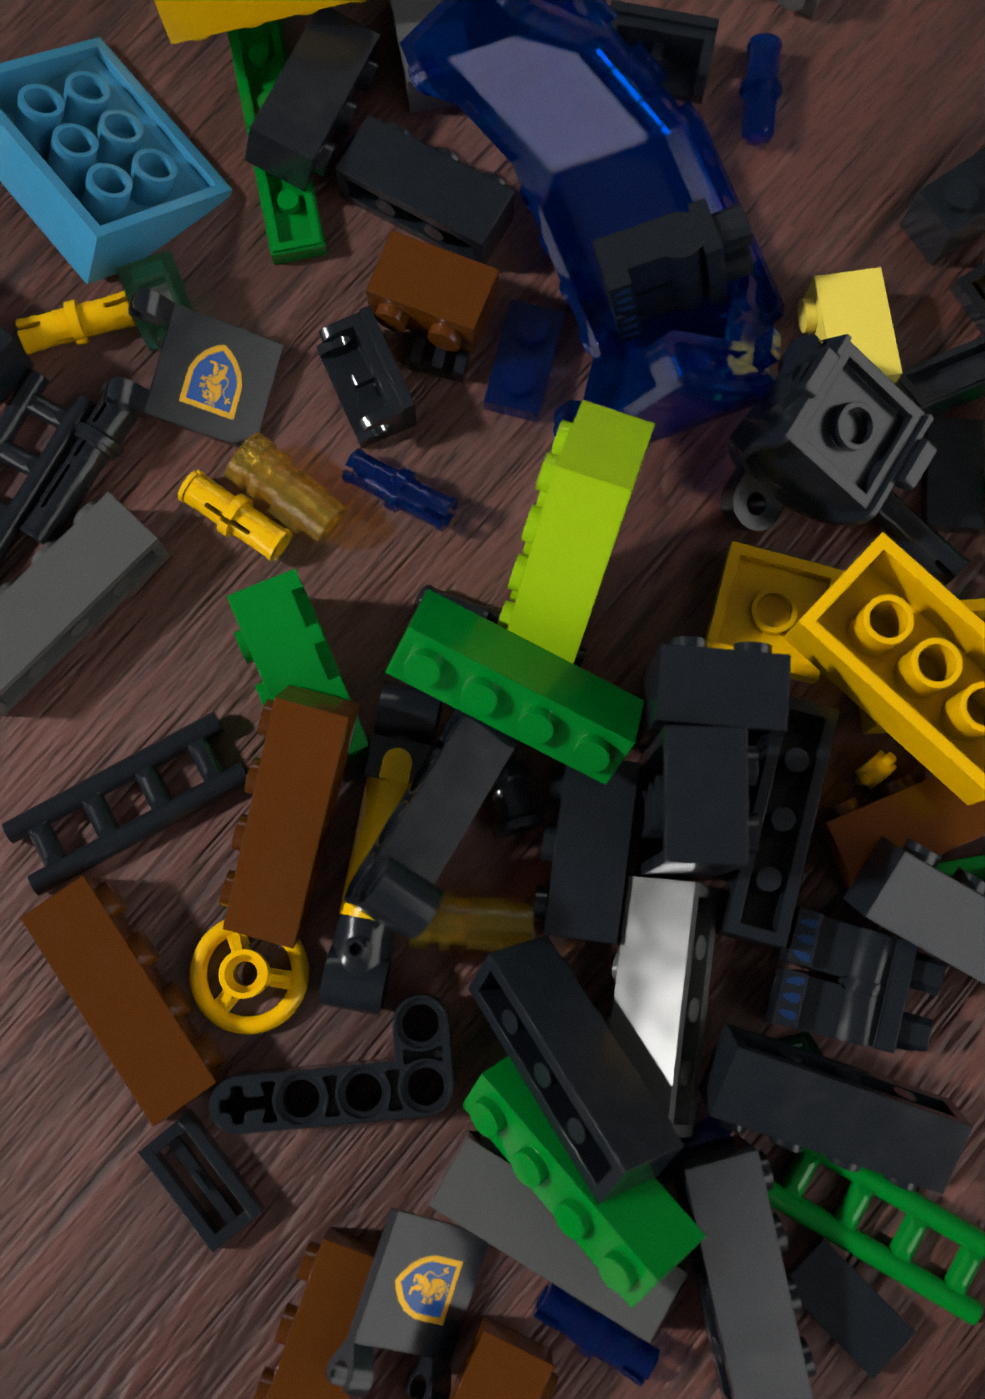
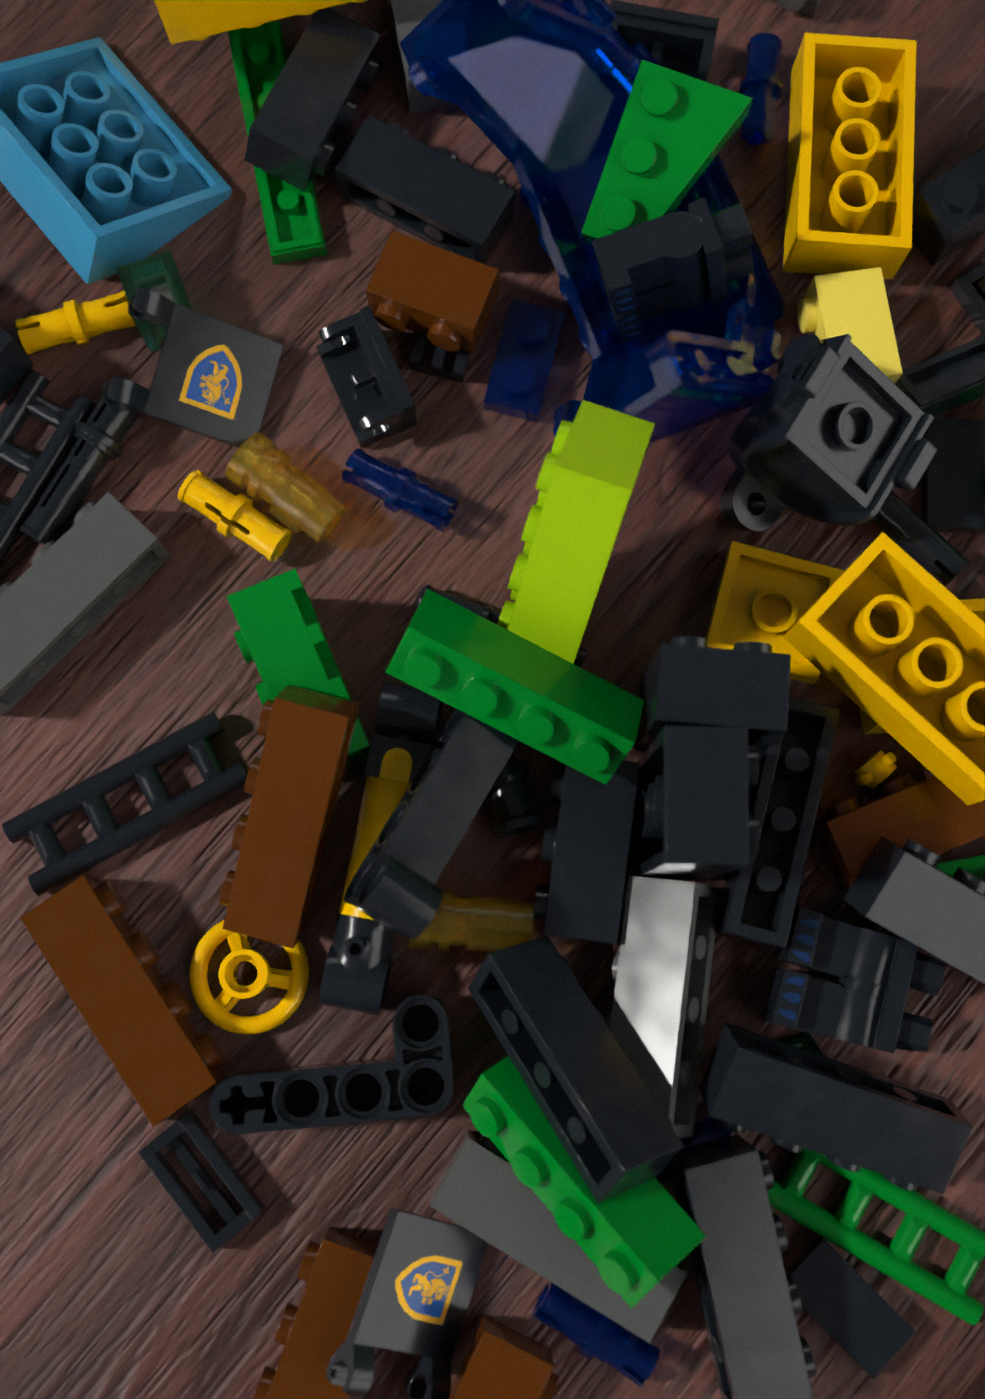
(661, 147): none -> green wedge
(850, 155): none -> yellow brick

